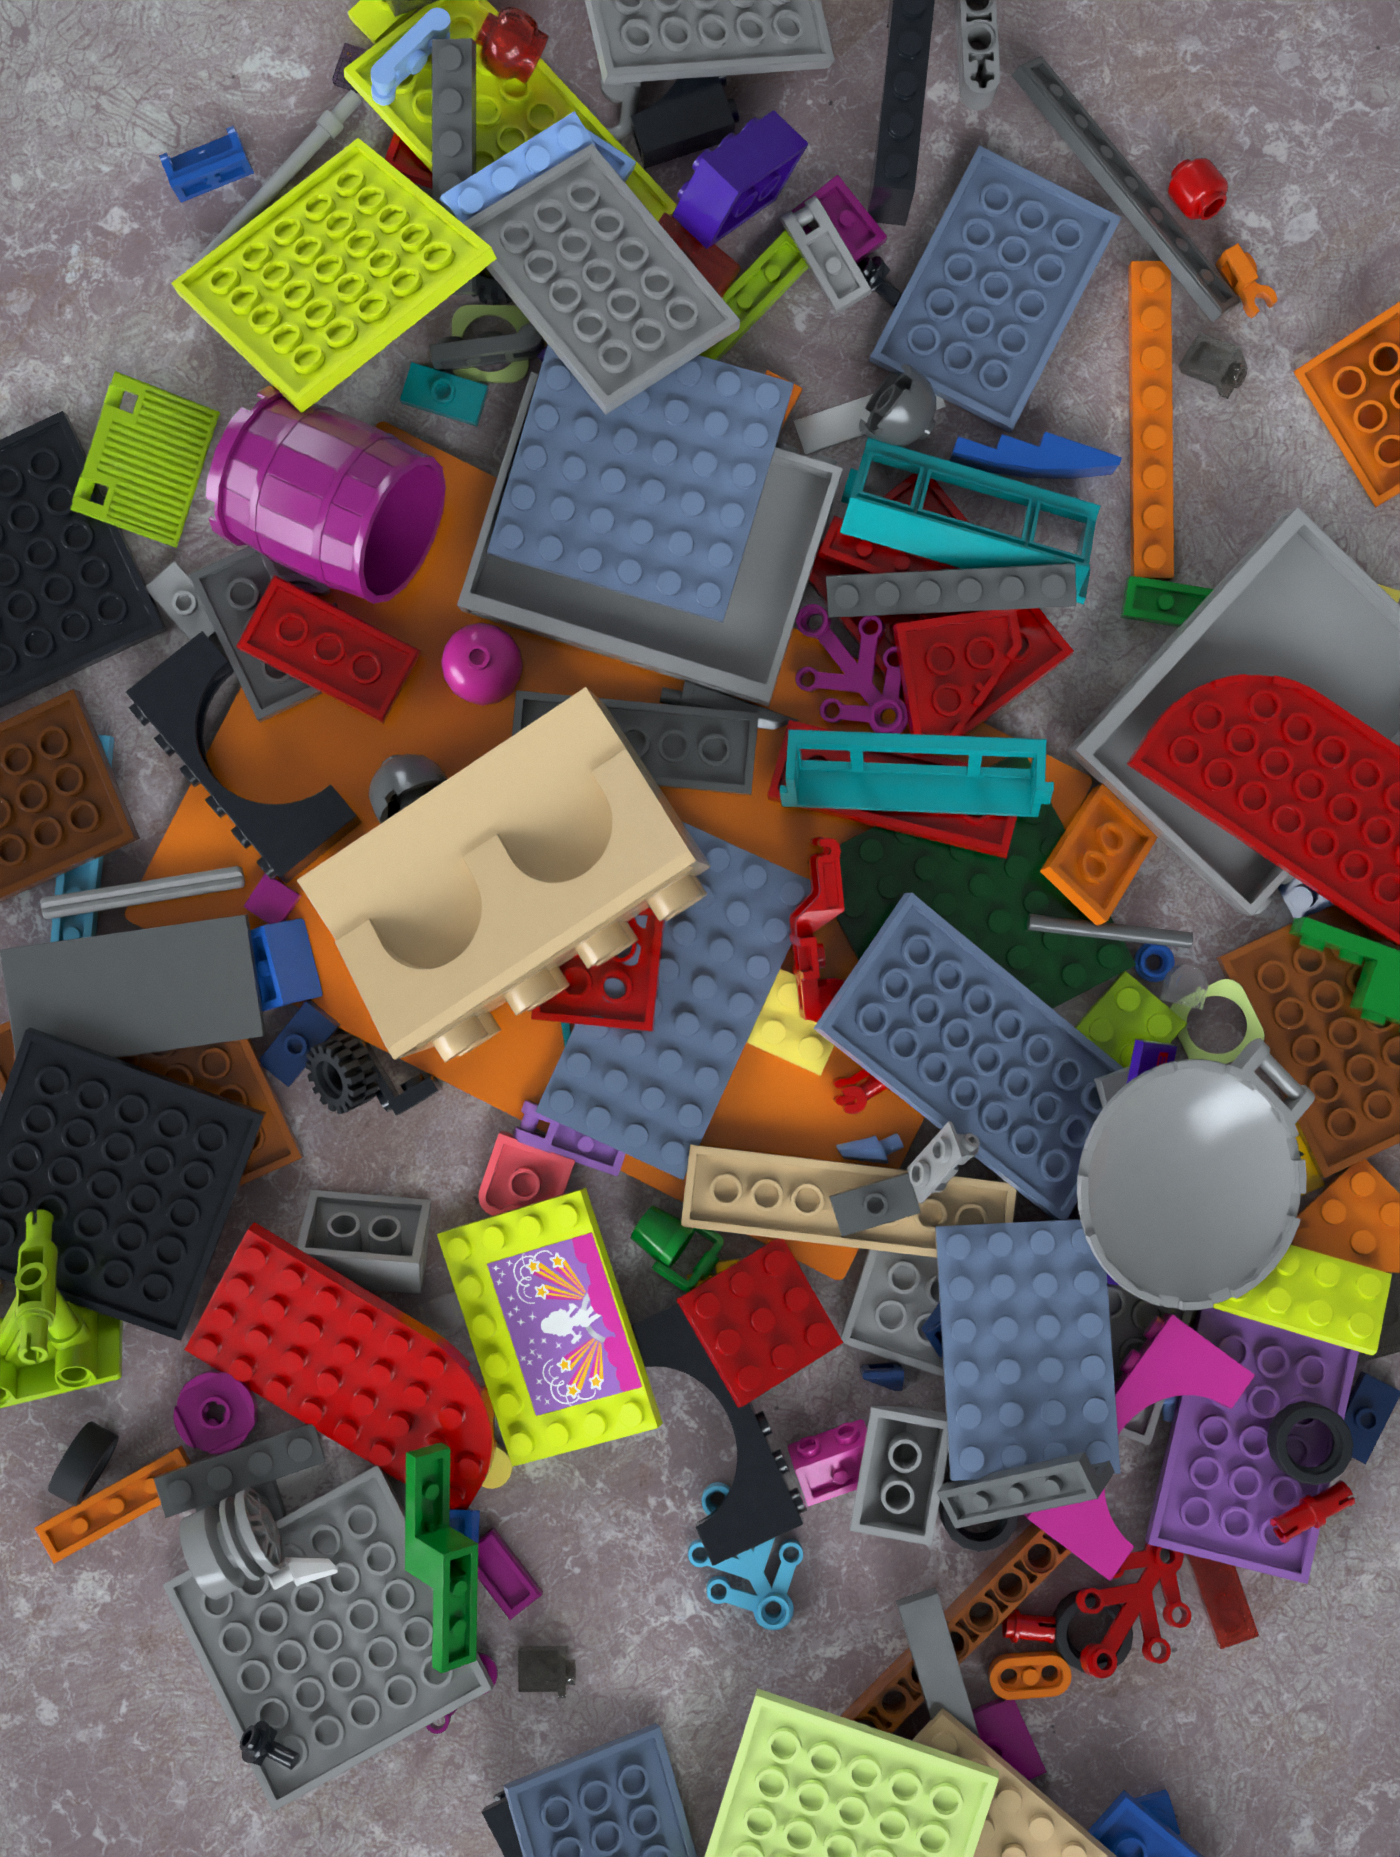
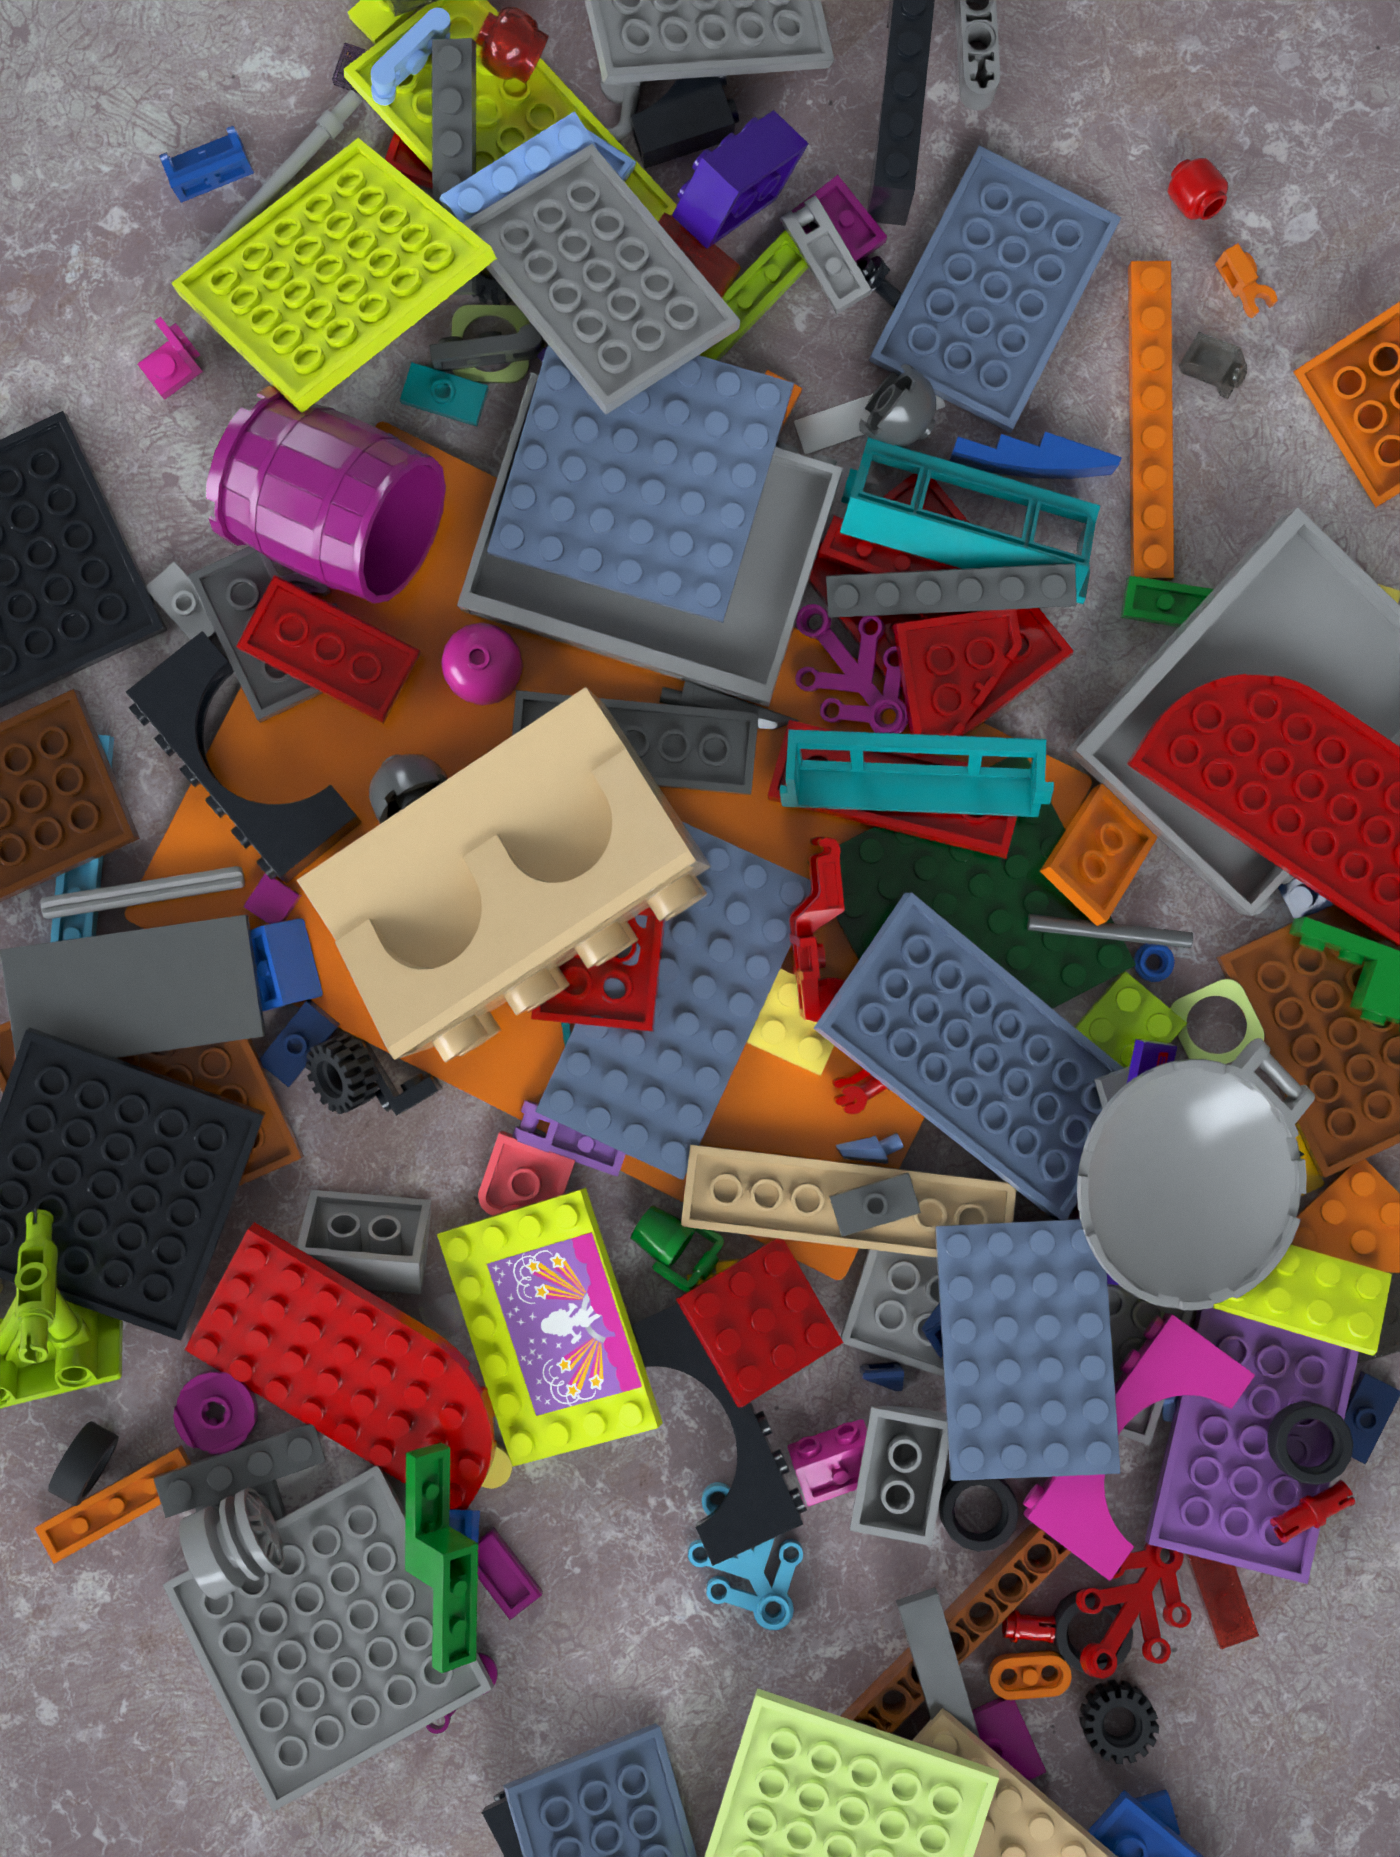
(146, 460): lime window -> none
(172, 363): none -> dark pink bracket
(259, 1743): black plate -> none
(301, 1571): white bar -> none
(545, 1669): clear smoke bracket -> none
(940, 1161): light grey hinge -> none
(1024, 1489): dark grey fence -> none
(1119, 1746): none -> black tyre
(1126, 188): dark grey tile -> none
(1185, 986): clear tile -> none

